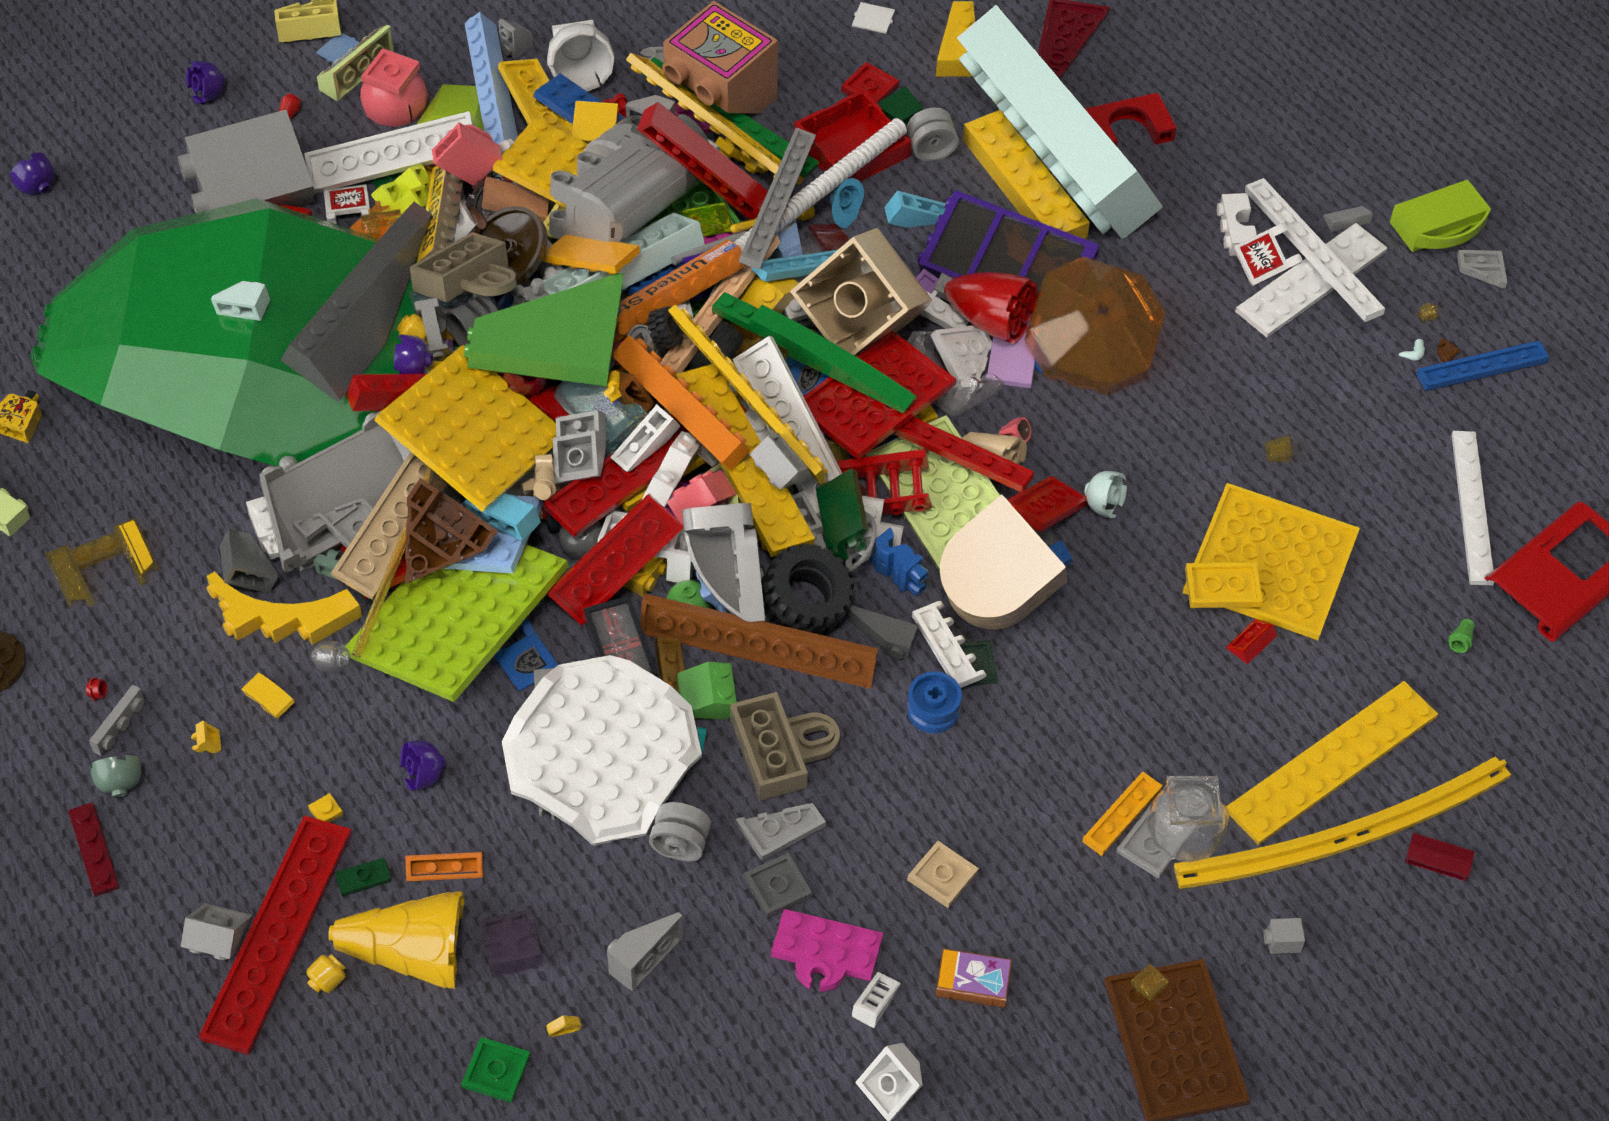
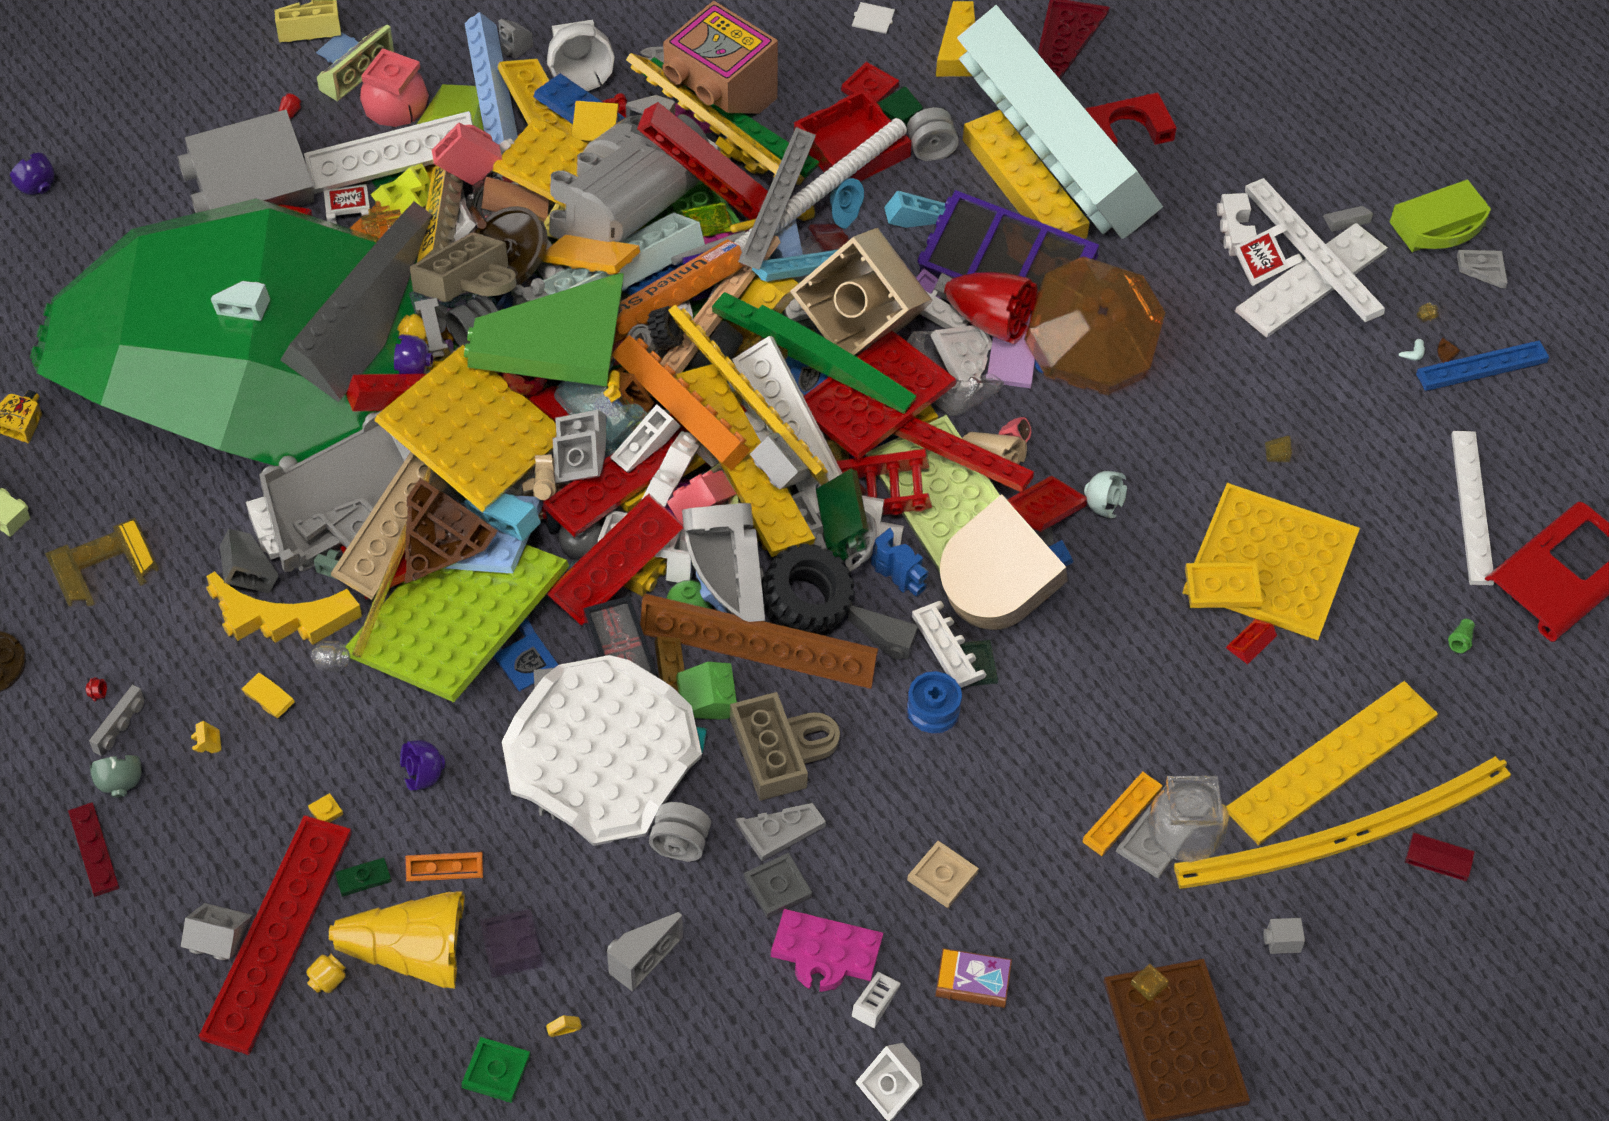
(206, 78): dark purple cylinder -> none

